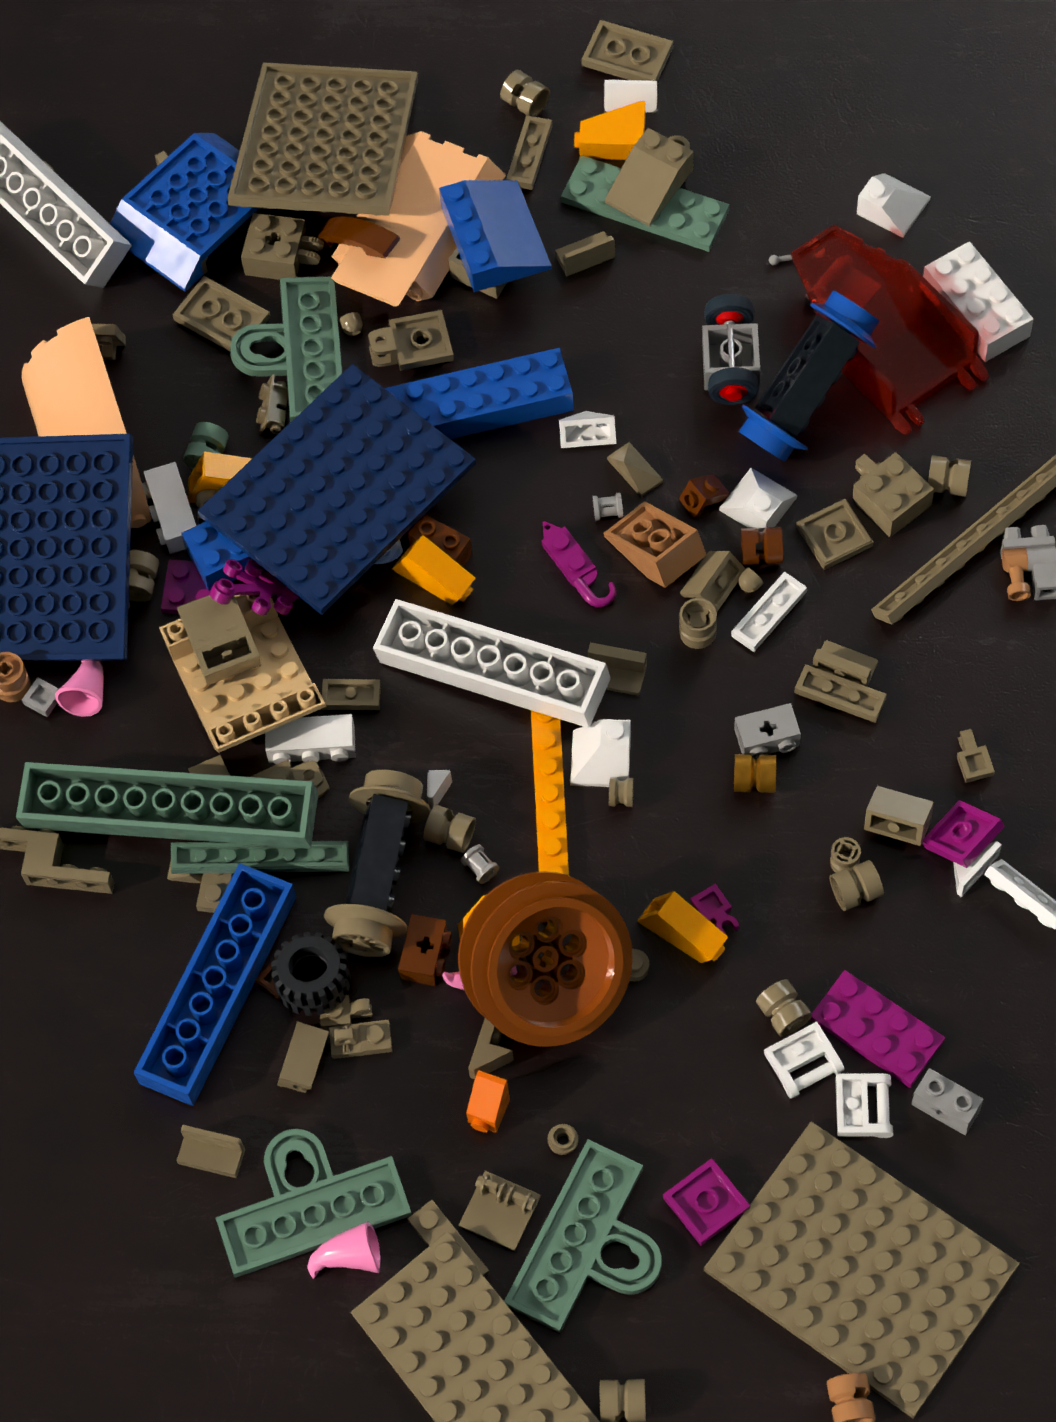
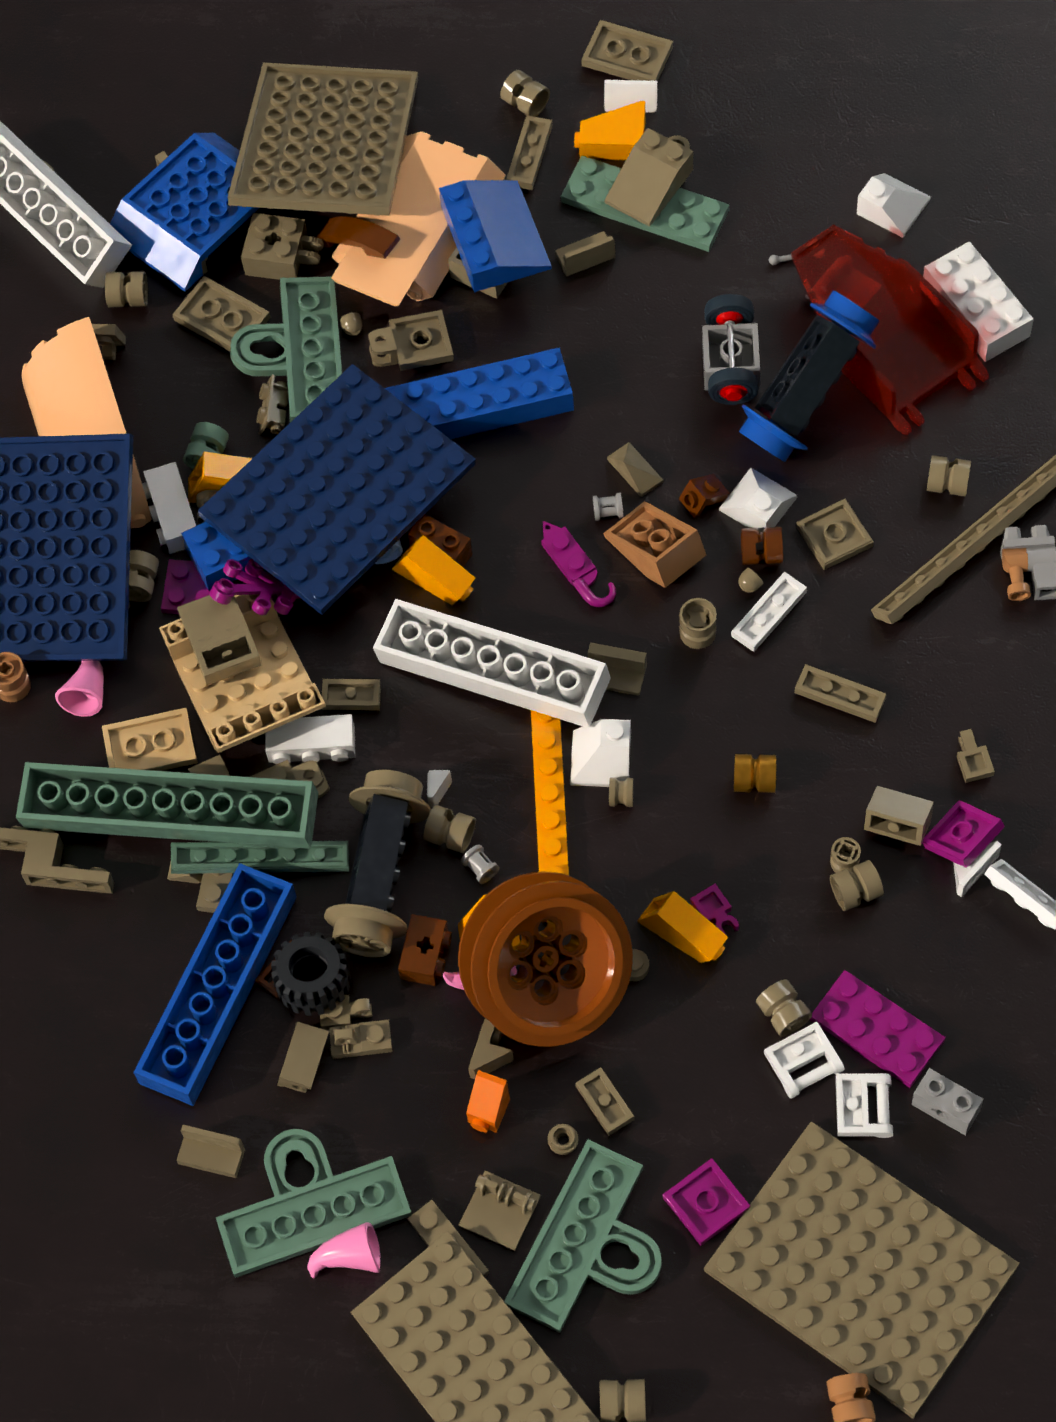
(41, 697): light grey plate -> none
(126, 289): none -> dark tan wheel
(151, 742): none -> tan plate
(587, 430): white slope -> none
(604, 1101): none -> dark tan plate
(714, 578): dark tan panel -> none
(777, 721): light grey brick -> none
(845, 663): dark tan panel -> none
(891, 492): dark tan hinge -> none

